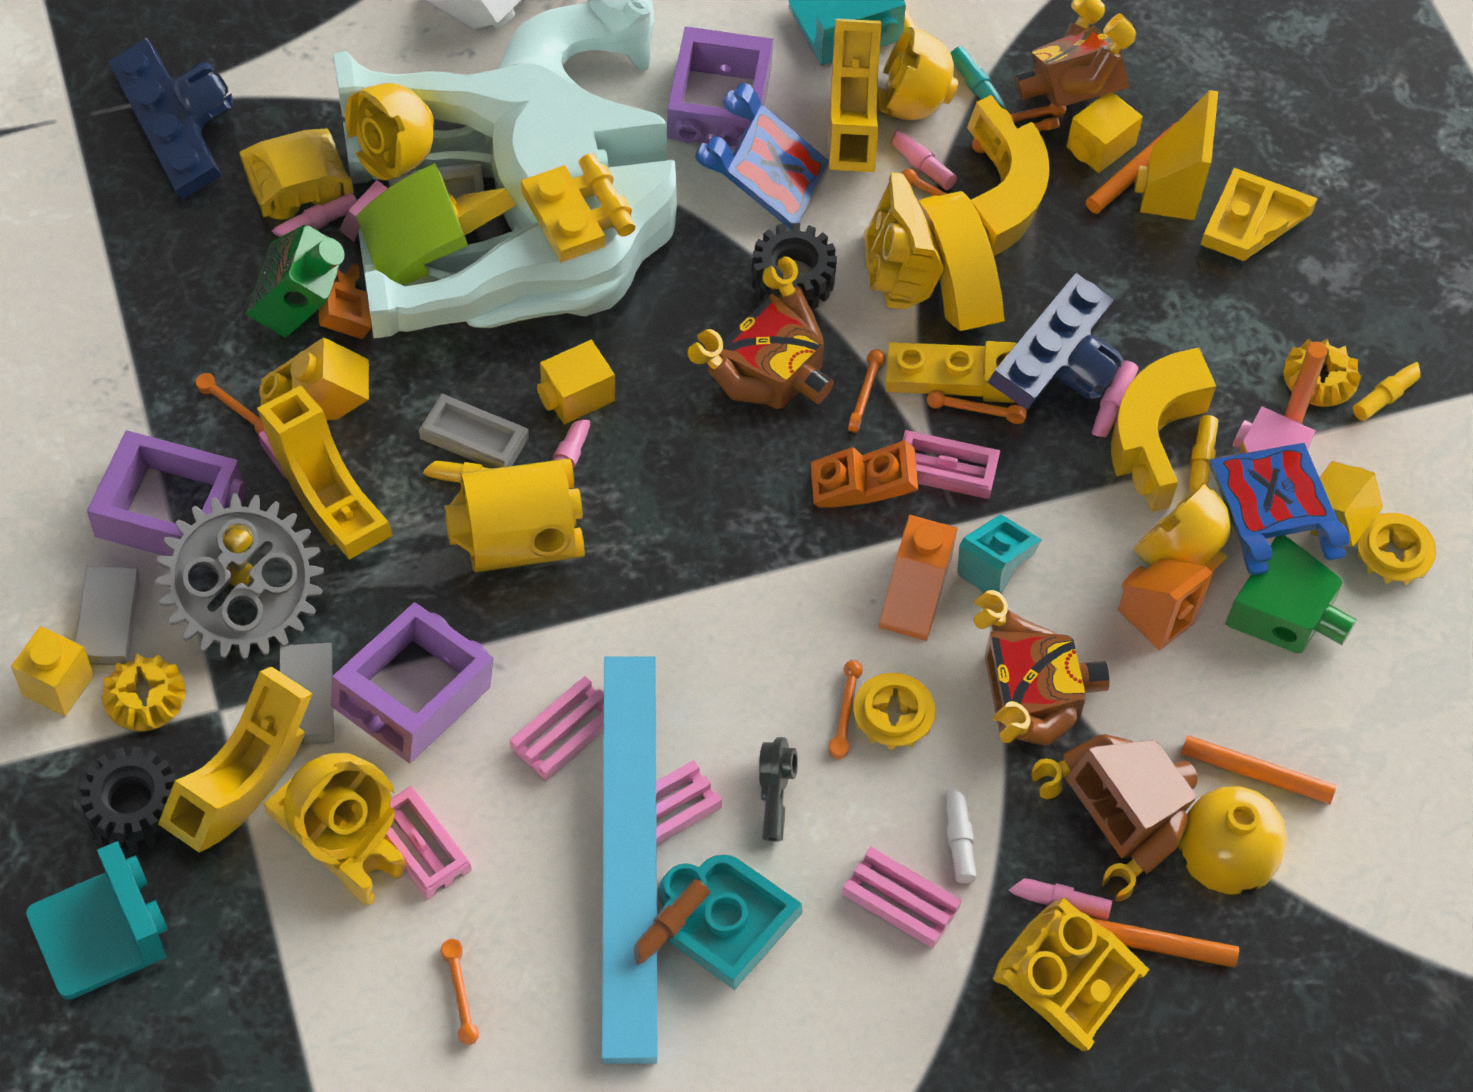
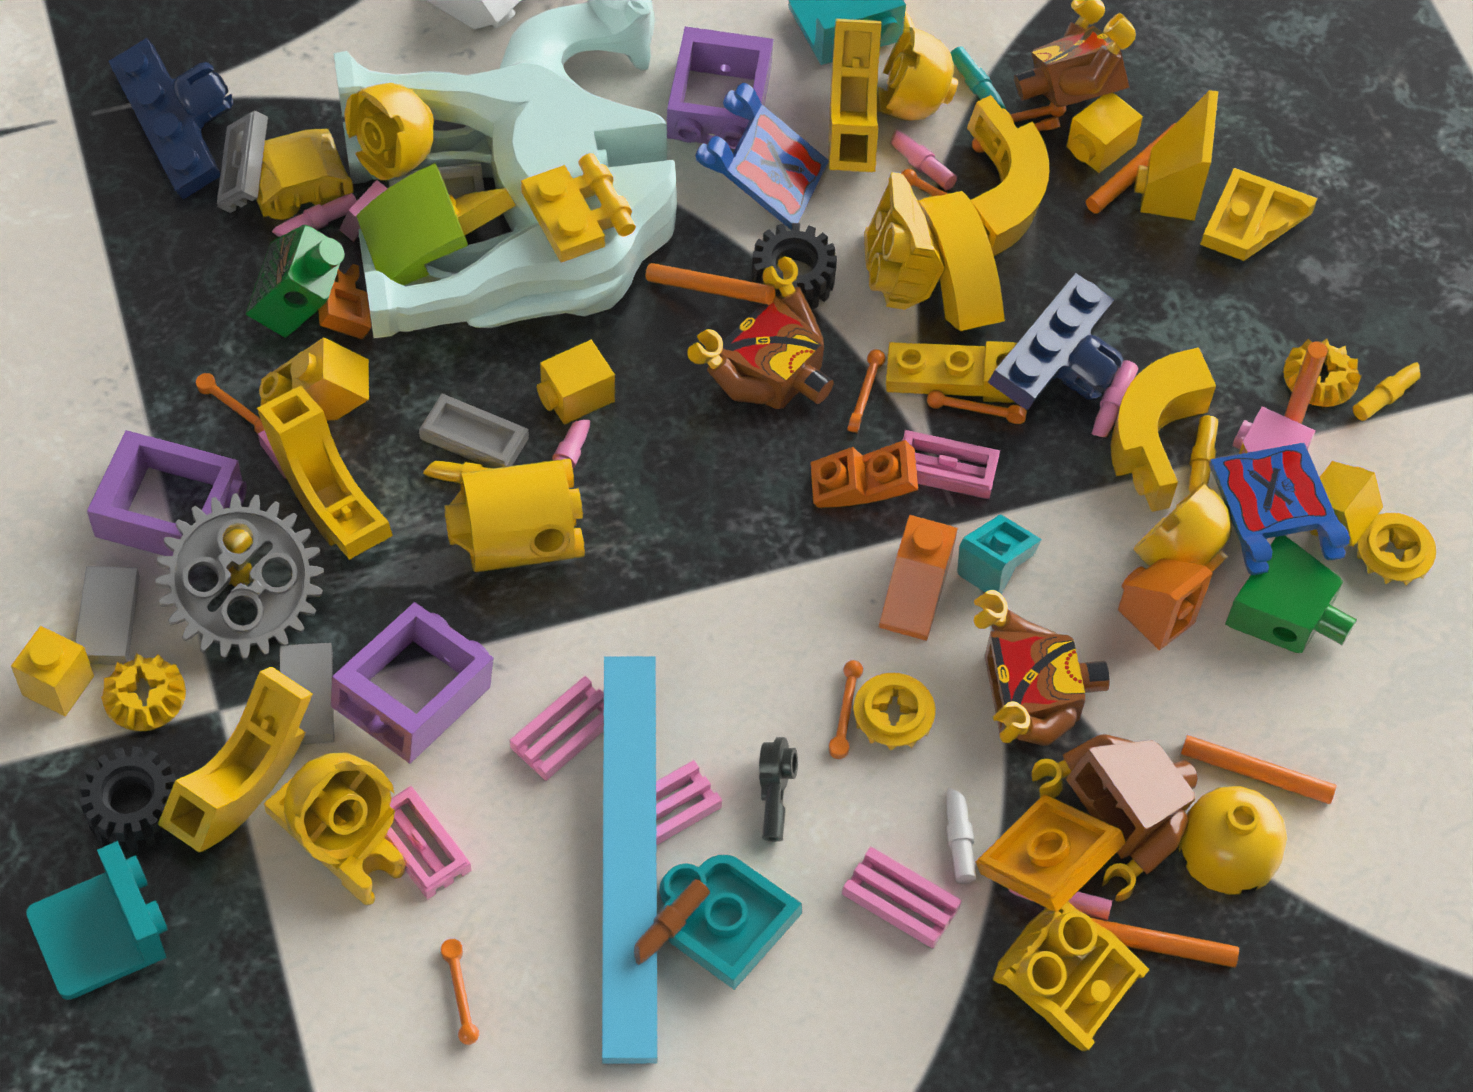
(242, 161): none -> light grey tile
(710, 283): none -> orange bar
(1050, 852): none -> light orange tile

